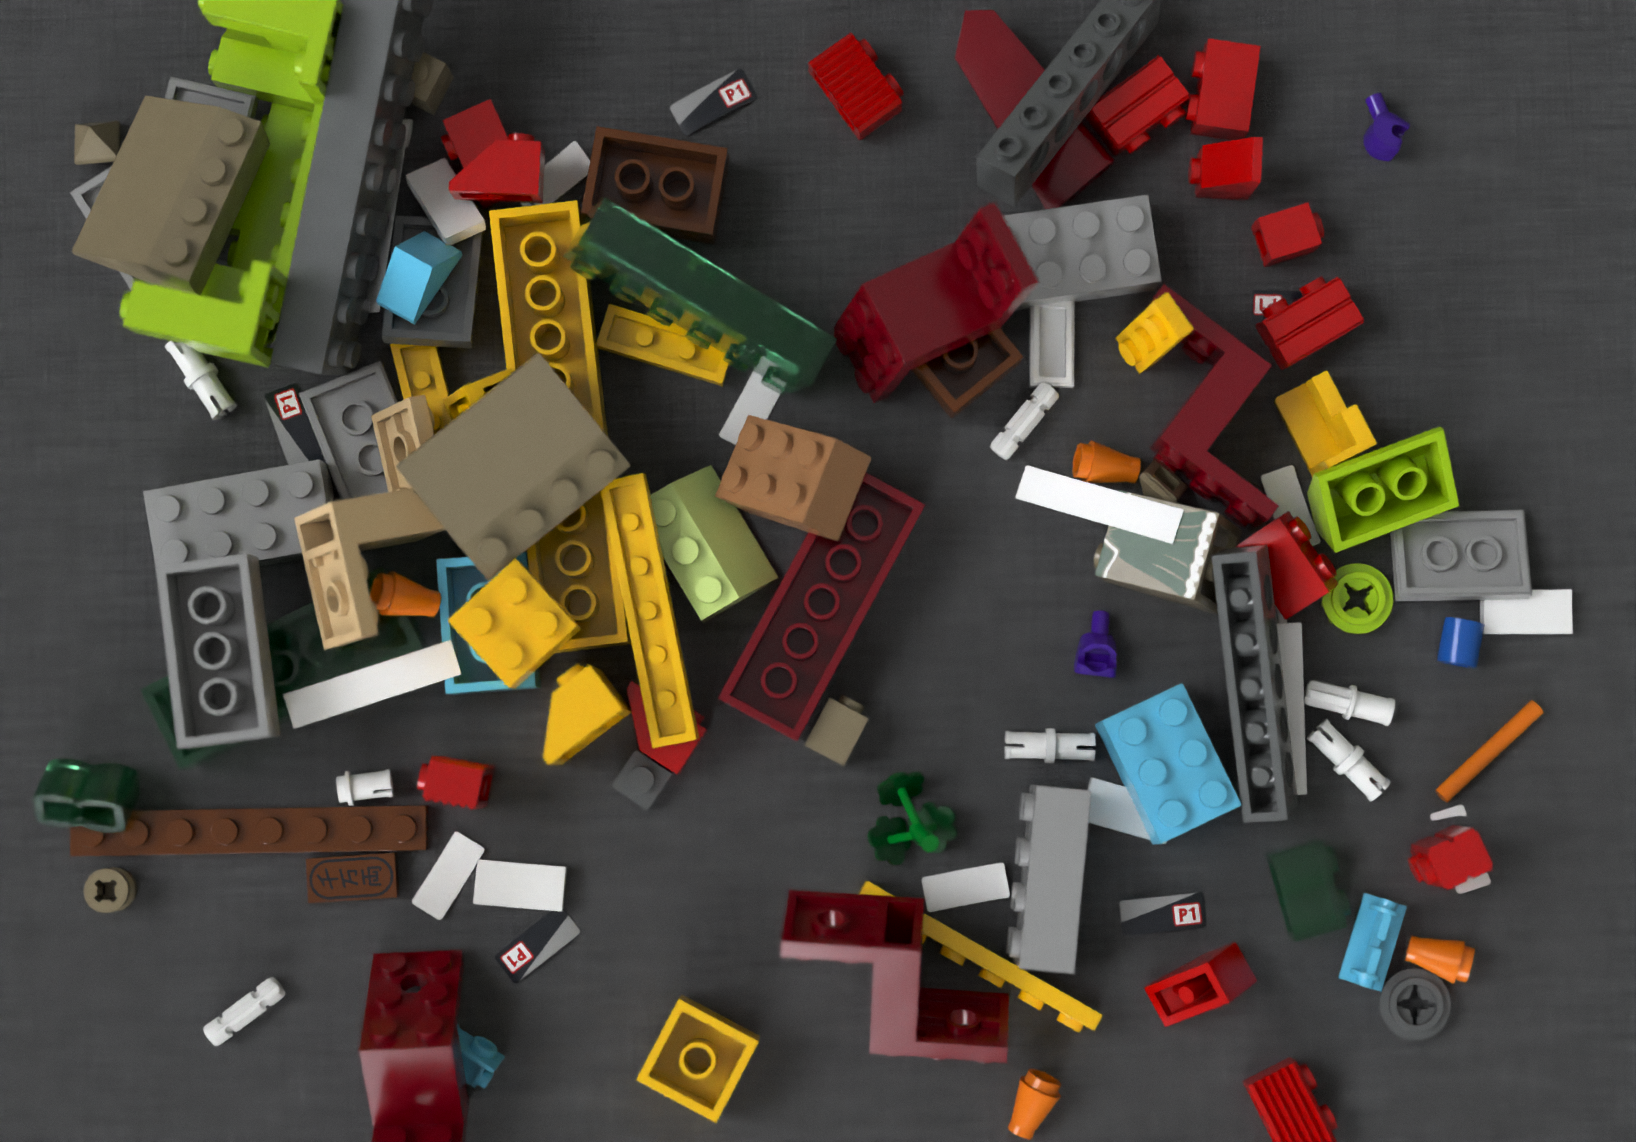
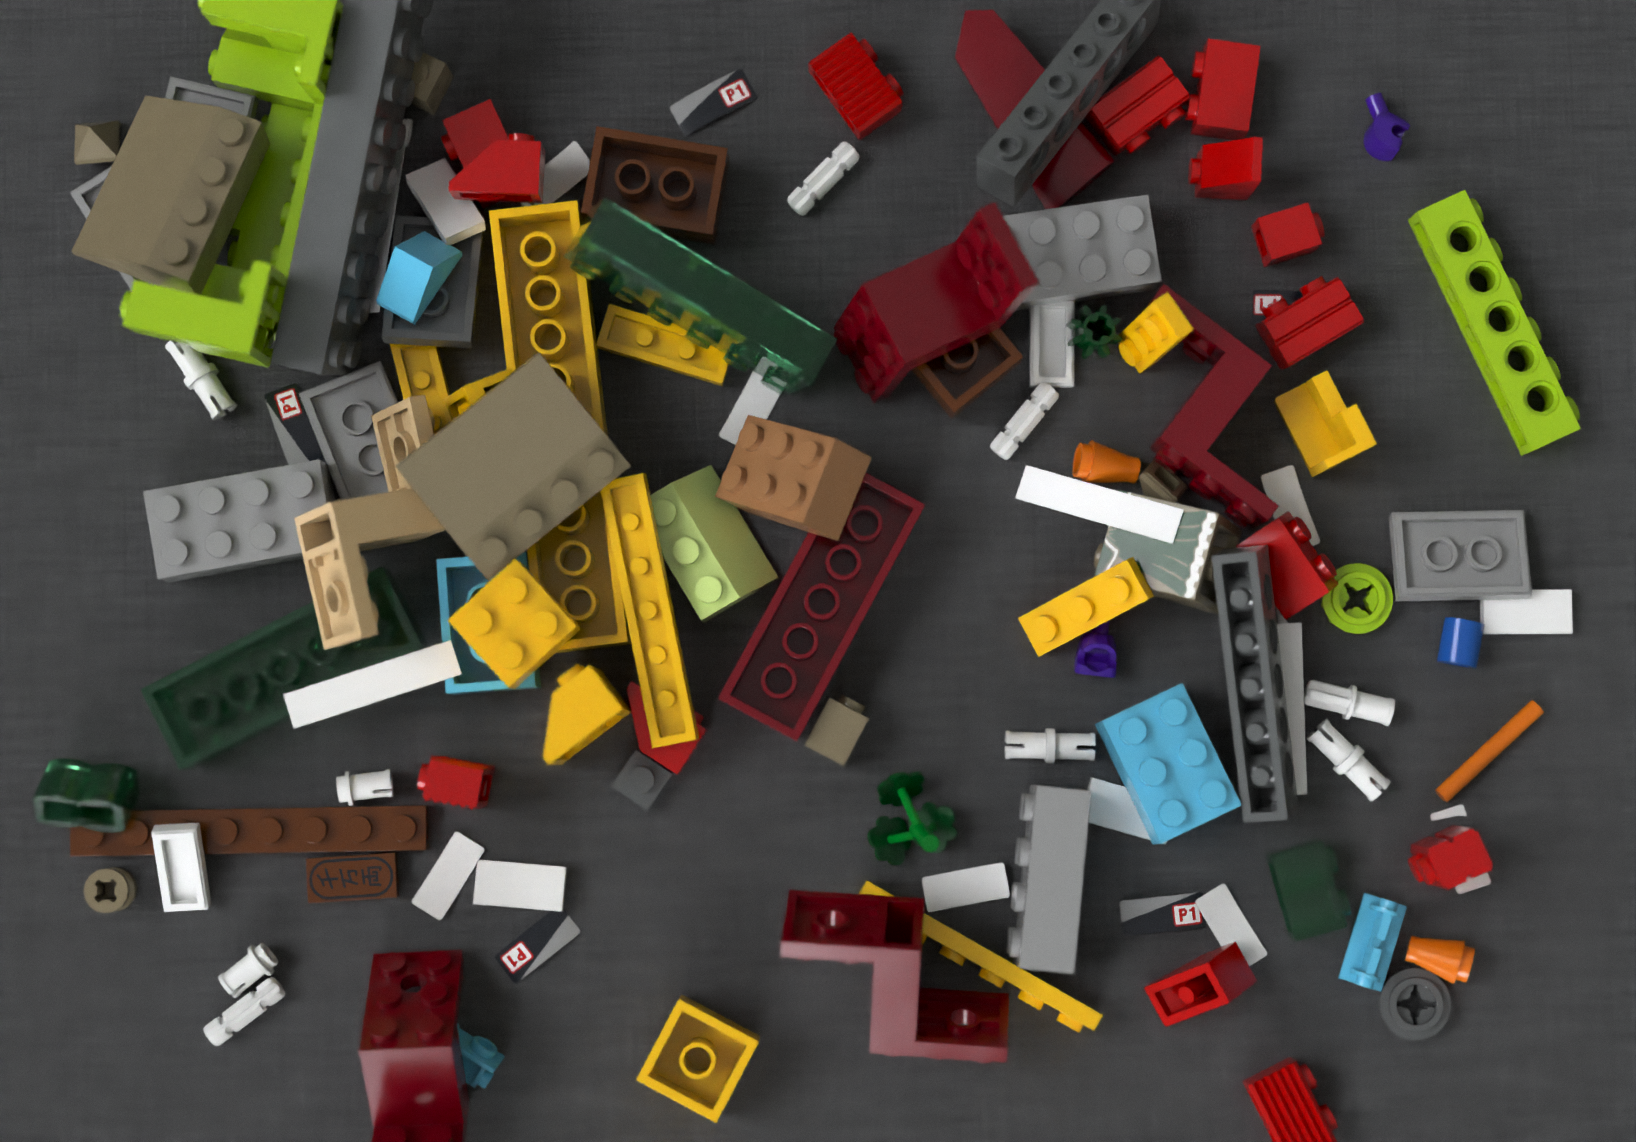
(181, 867): none -> white tile
(217, 651): light grey brick -> none
(248, 970): none -> white pin
(401, 596): orange cone -> none
(823, 178): none -> white axle
(1033, 1102): orange cone -> none
(1086, 606): none -> yellow plate
(1105, 327): none -> dark green gear
(1229, 923): none -> white sticker
(1383, 490): lime slope -> none
(1472, 310): none -> lime brick

